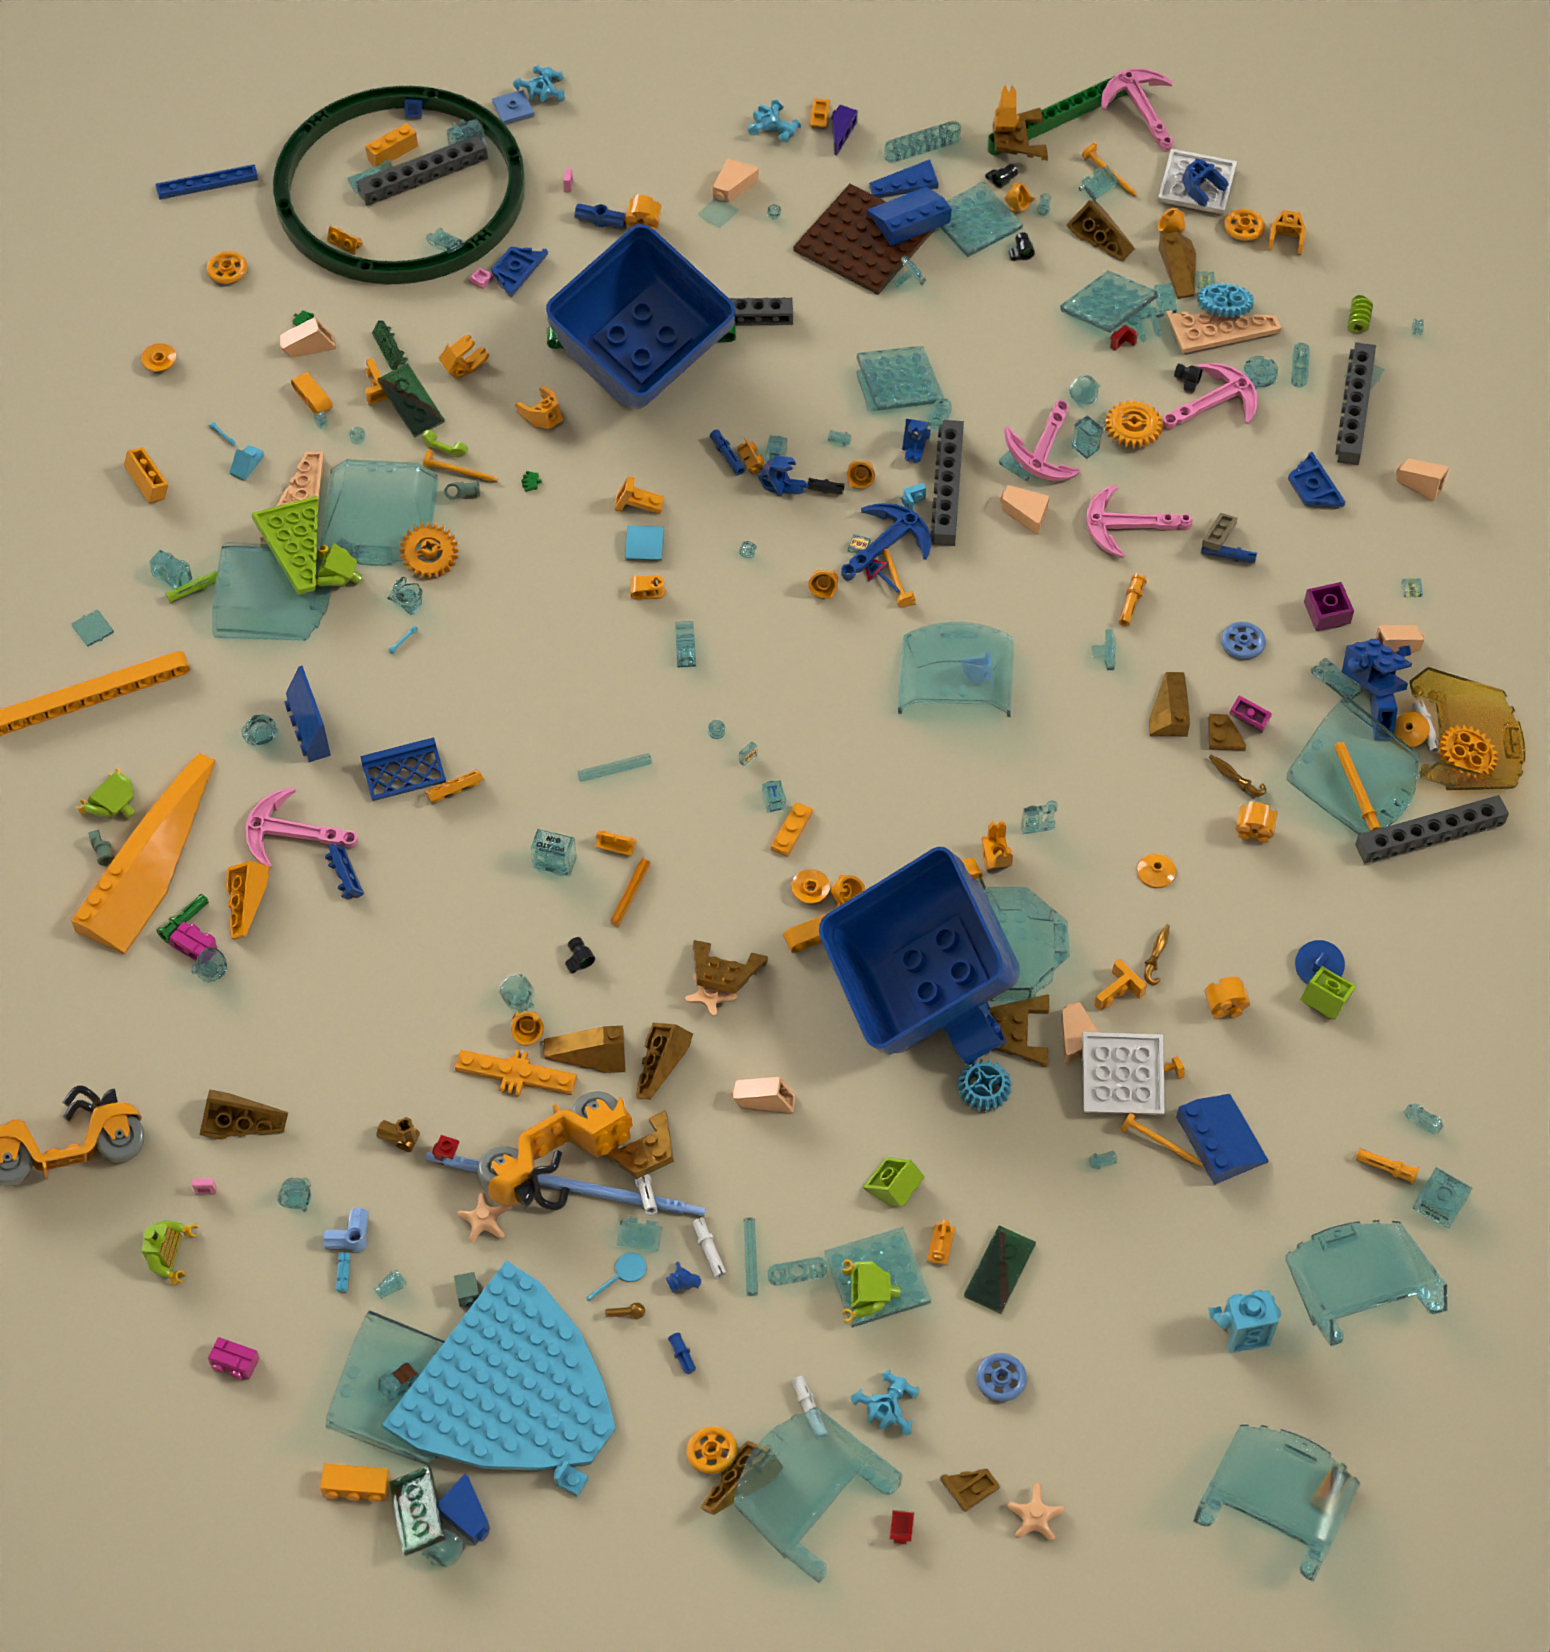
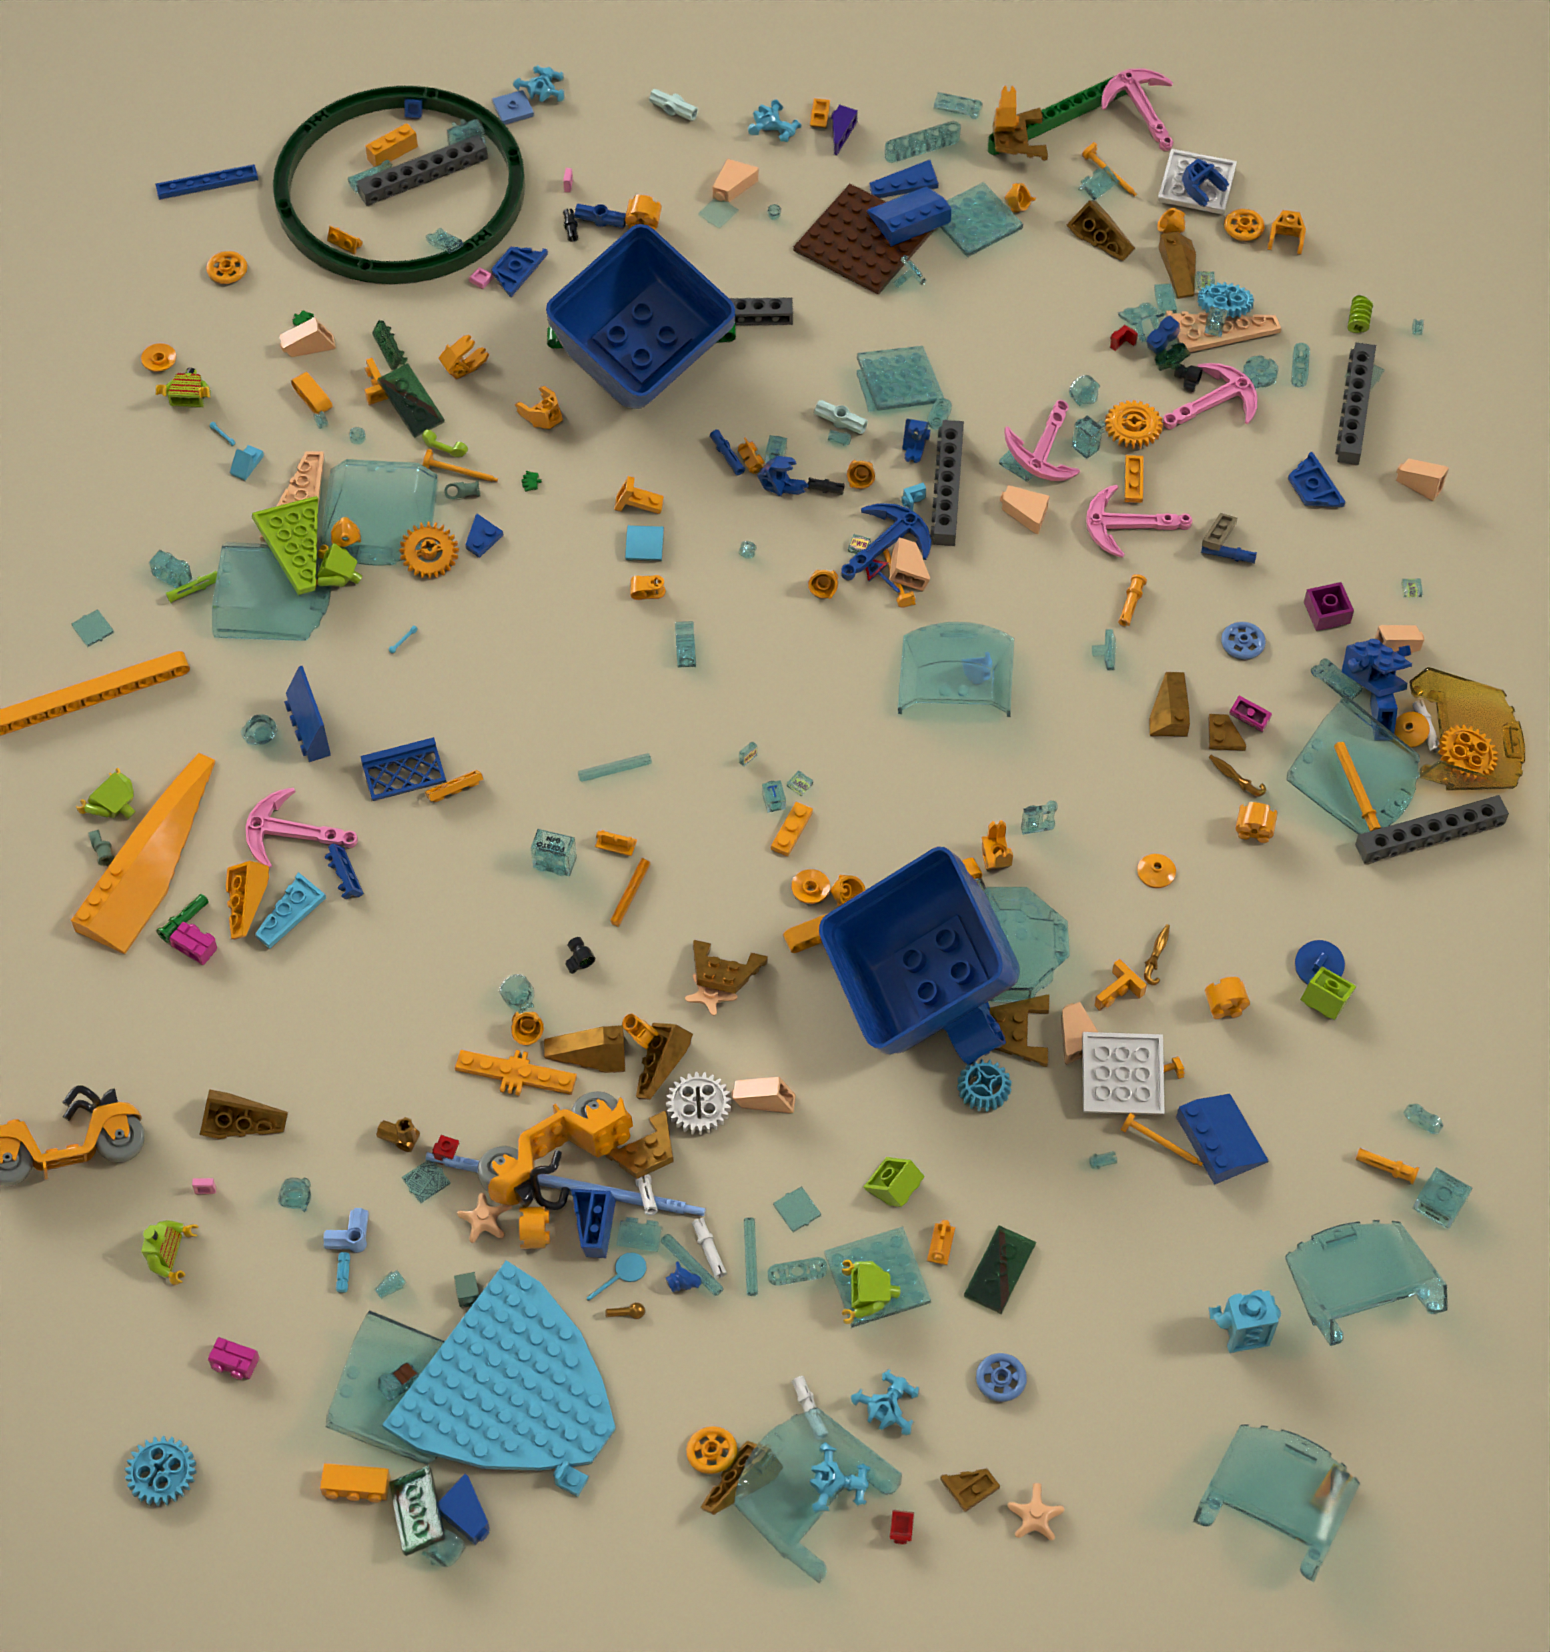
(145, 474): light orange brick -> none
(145, 1461): none -> medium azure gear
(185, 389): none -> torso
(210, 965): clear light blue helmet -> none
(294, 906): none -> medium azure wing
(345, 528): none -> light orange helmet
(406, 595): clear light blue hair -> none
(425, 1180): none -> clear light blue piece
(482, 536): none -> blue wing
(533, 1227): none -> light orange brick
(570, 225): none -> black pin
(594, 1220): none -> blue wedge
(639, 1030): none -> light orange piece
(673, 104): none -> light aqua piece
(682, 1353): blue axle -> none
(691, 1264): none -> clear light blue axle
(714, 733): clear light blue bush -> none
(717, 1102): none -> white gear
(797, 1209): none -> clear light blue piece
(800, 783): none -> clear light blue tile
(830, 1479): none -> medium azure piece
(841, 417): none -> light aqua piece
(908, 565): none -> light nougat slope
(958, 104): none -> clear light blue plate
(1002, 176): black piece -> none
(1024, 248): black piece -> none
(1043, 207): clear light blue pin -> none
(1109, 301): clear light blue plate -> none
(1134, 478): none -> light orange plate
(1165, 333): none -> blue brick
(1172, 357): none -> clear green plate
(1216, 321): none -> clear light blue brick

